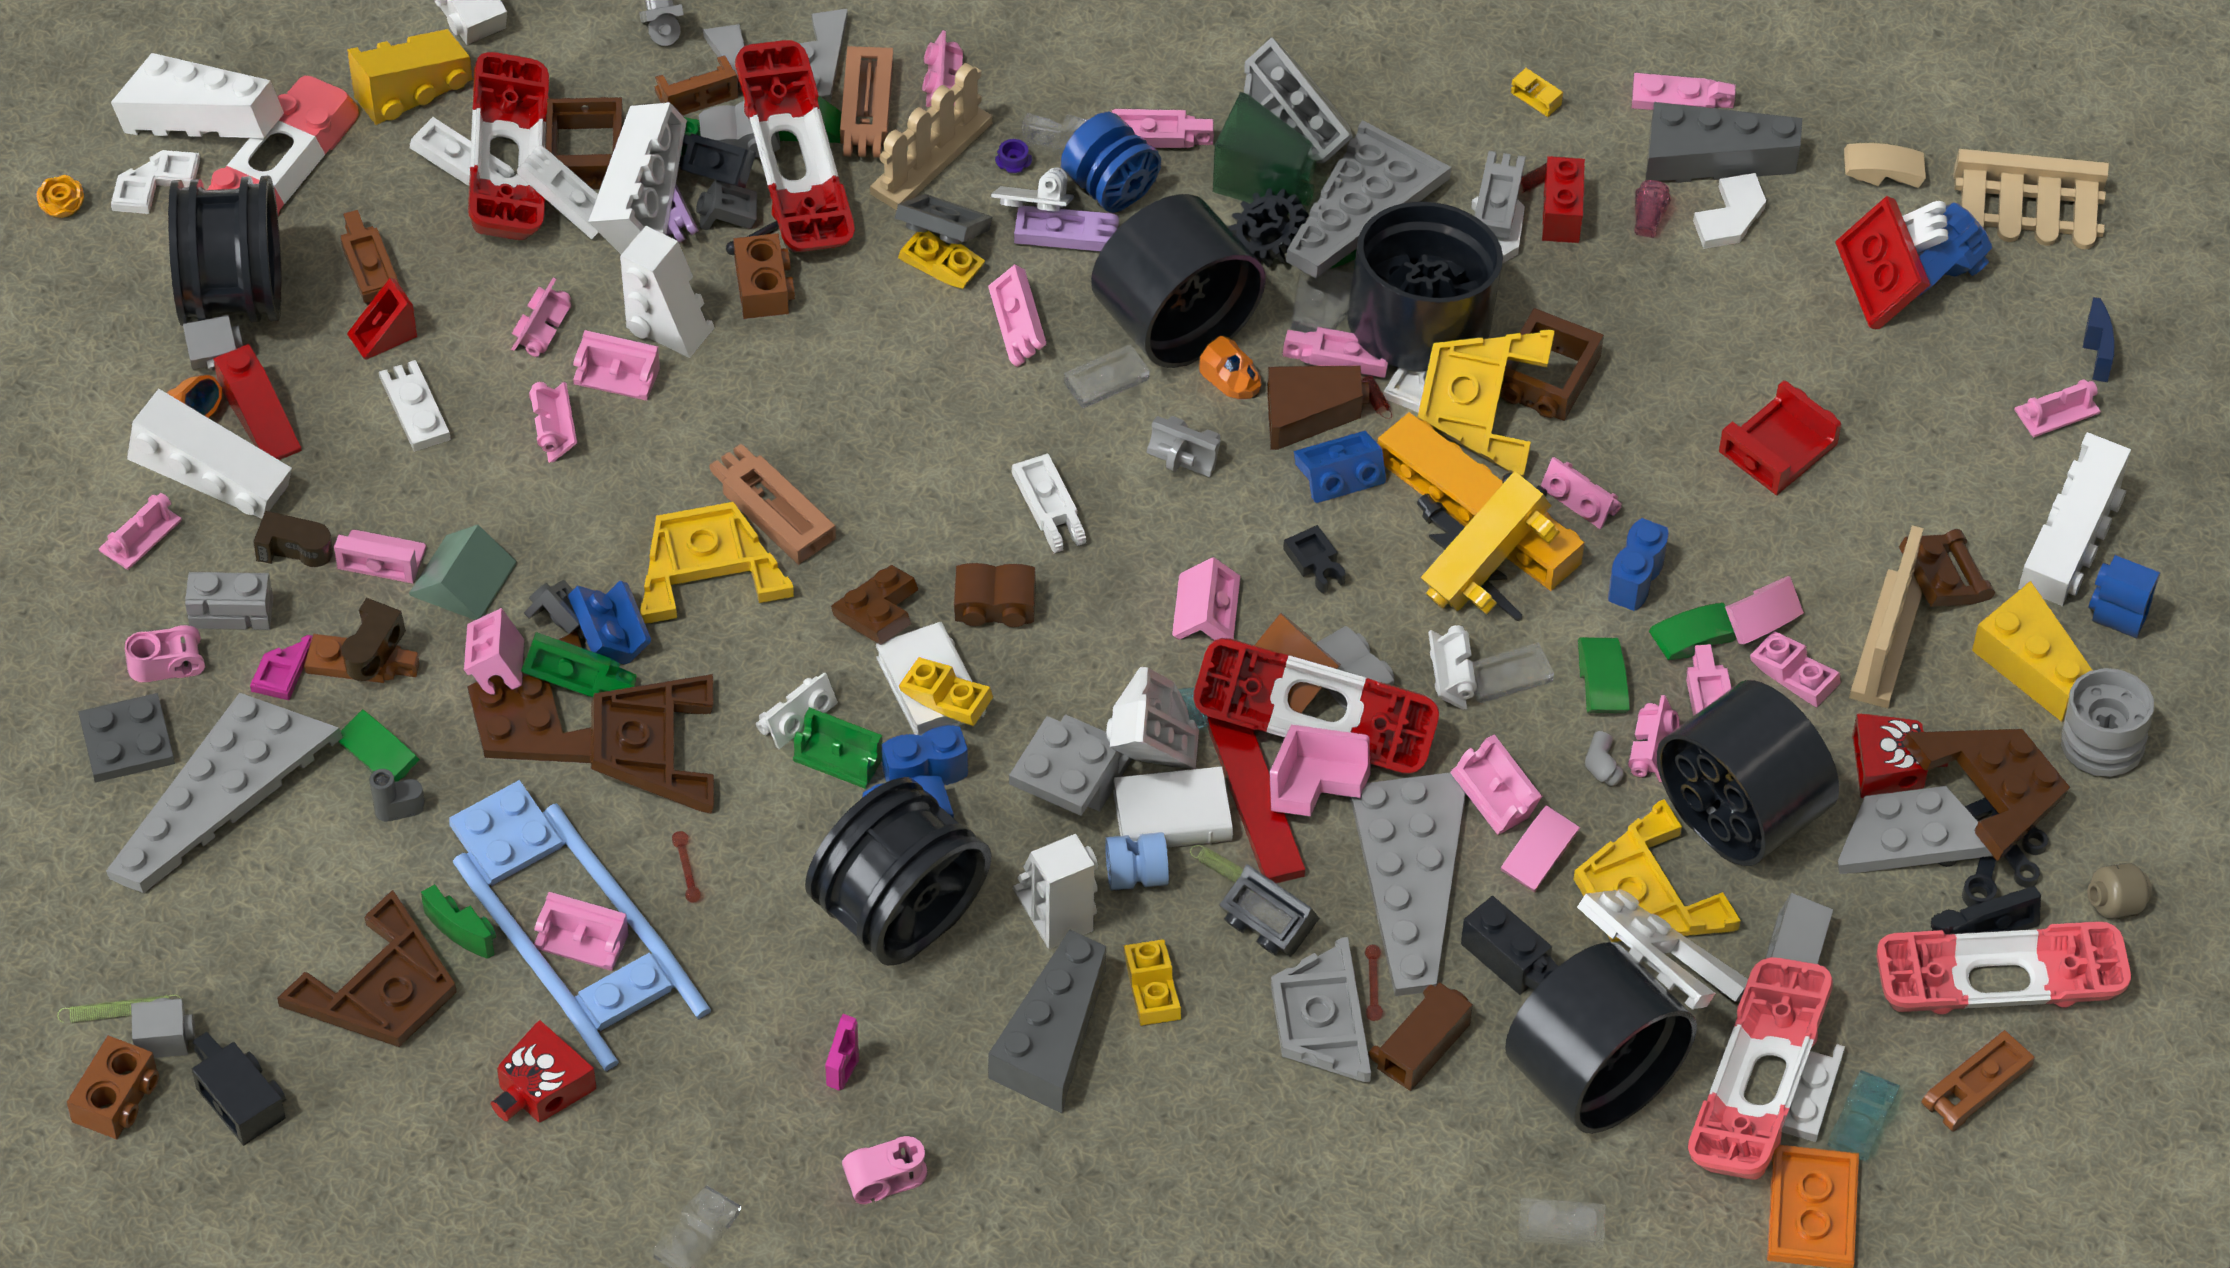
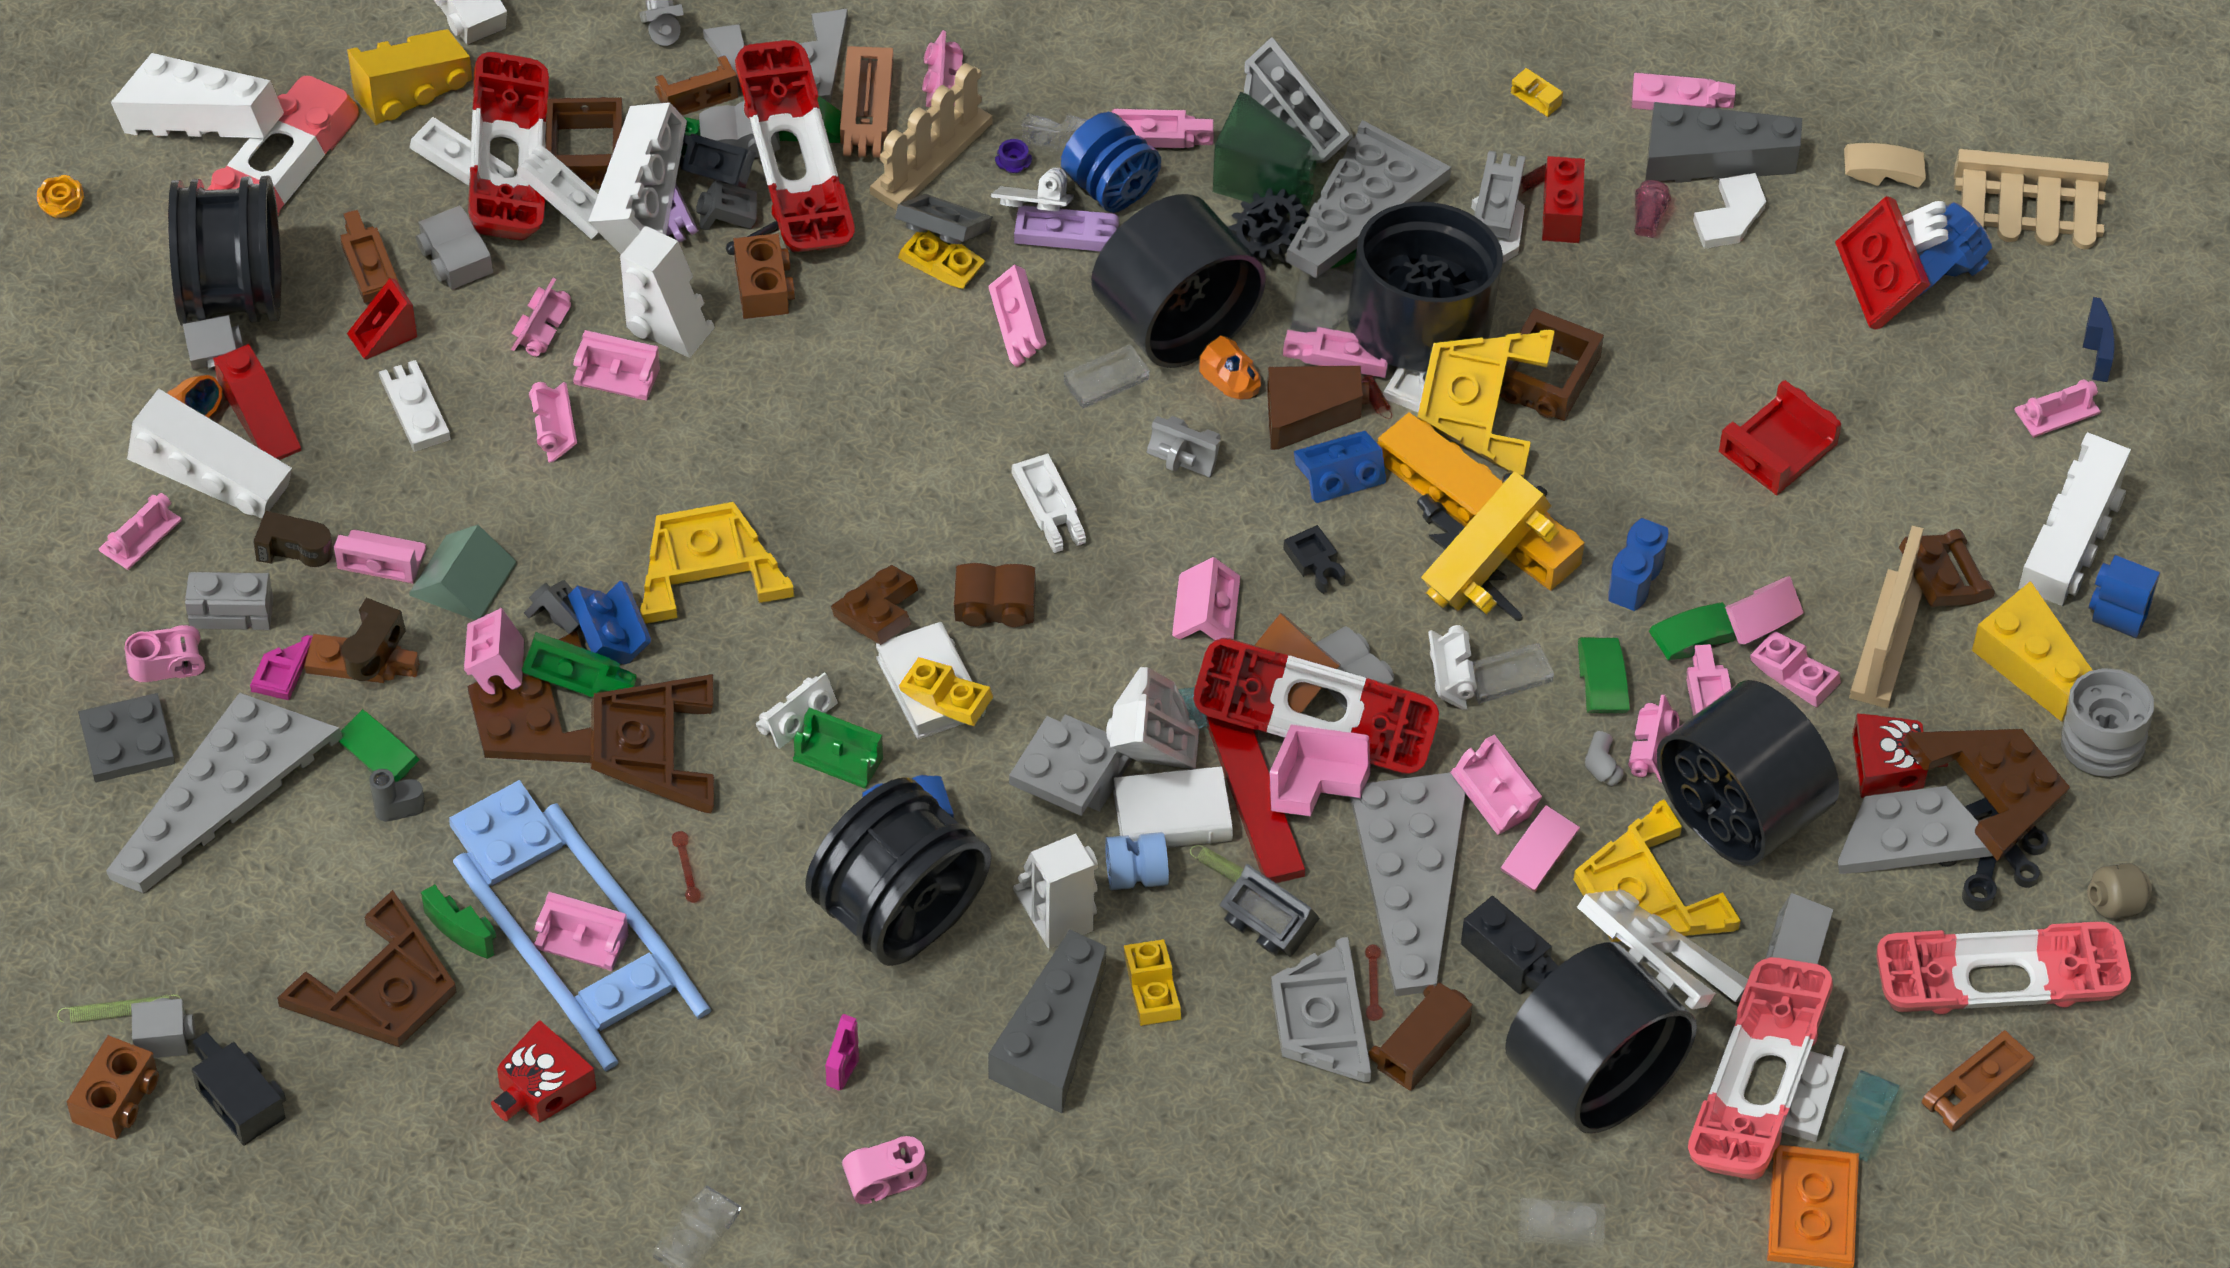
(137, 187): white tile -> none
(455, 248): none -> light grey brick
(787, 519): nougat hinge -> none
(934, 753): blue brick -> none
(1579, 493): bright pink hinge -> none
(2006, 913): black hinge -> none

